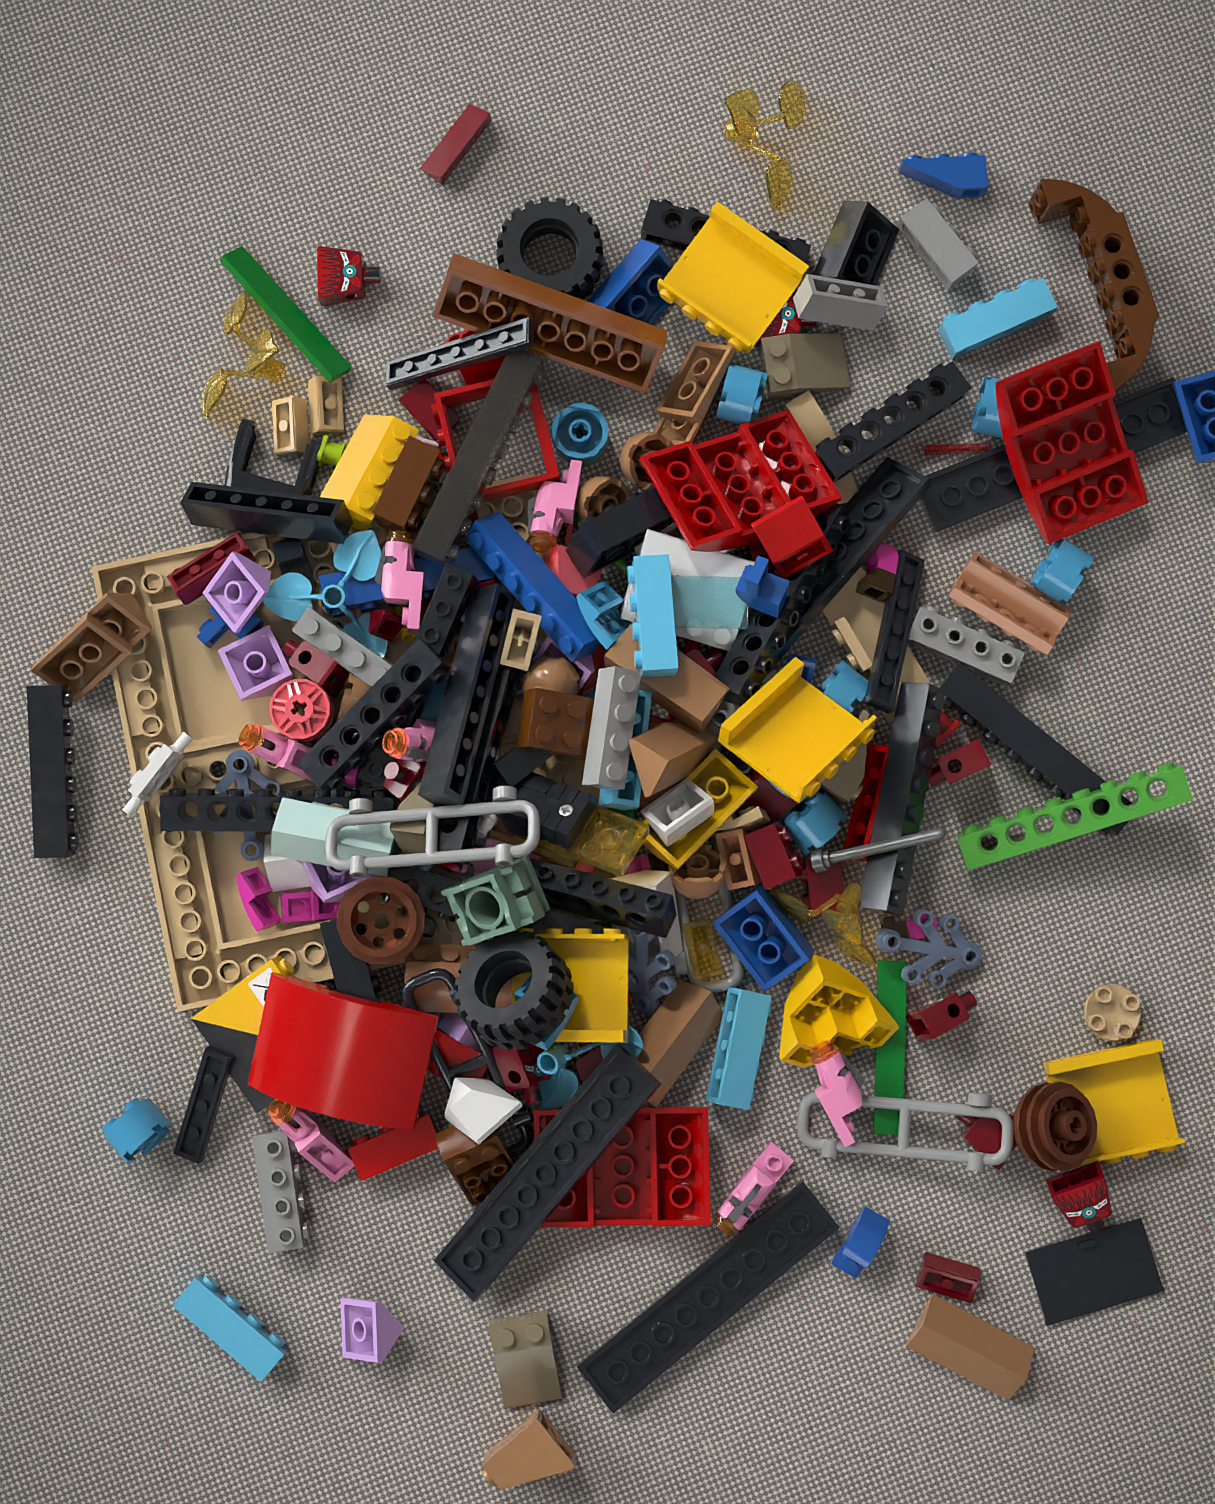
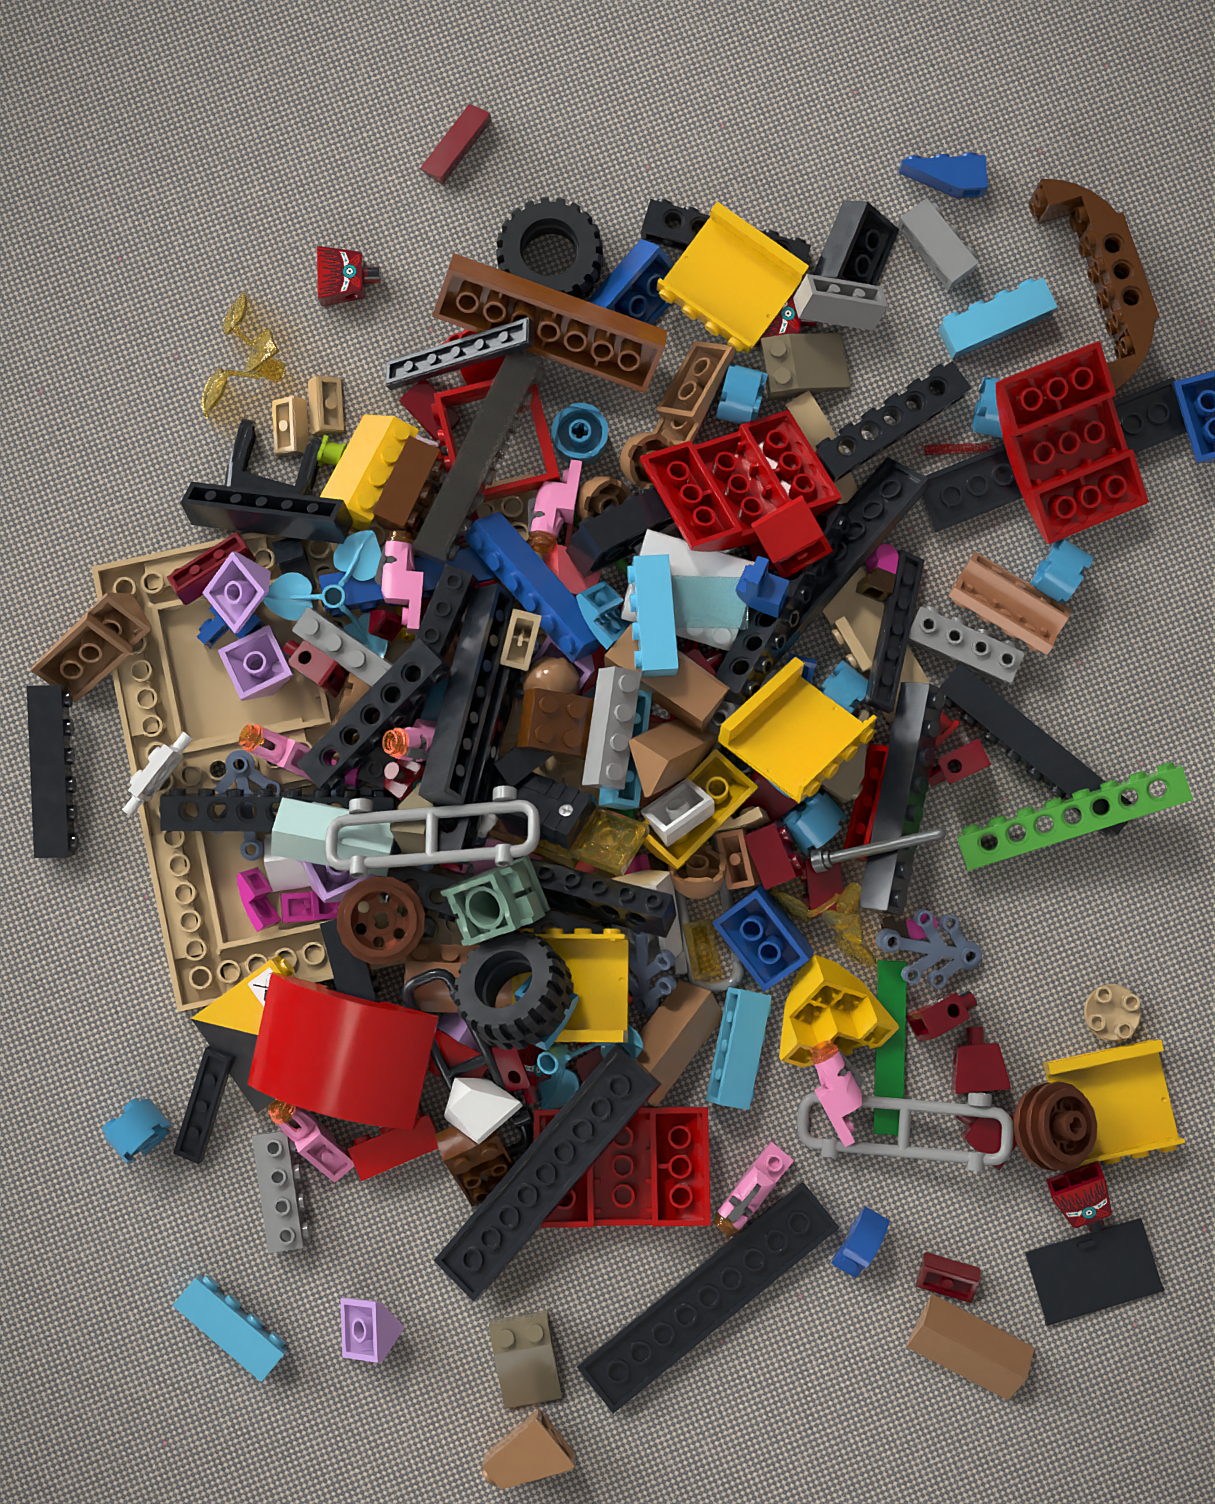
(285, 314): green tile -> none
(319, 711): coral wheel -> none
(743, 128): clear yellow plant -> none
(978, 1065): none -> dark red torso

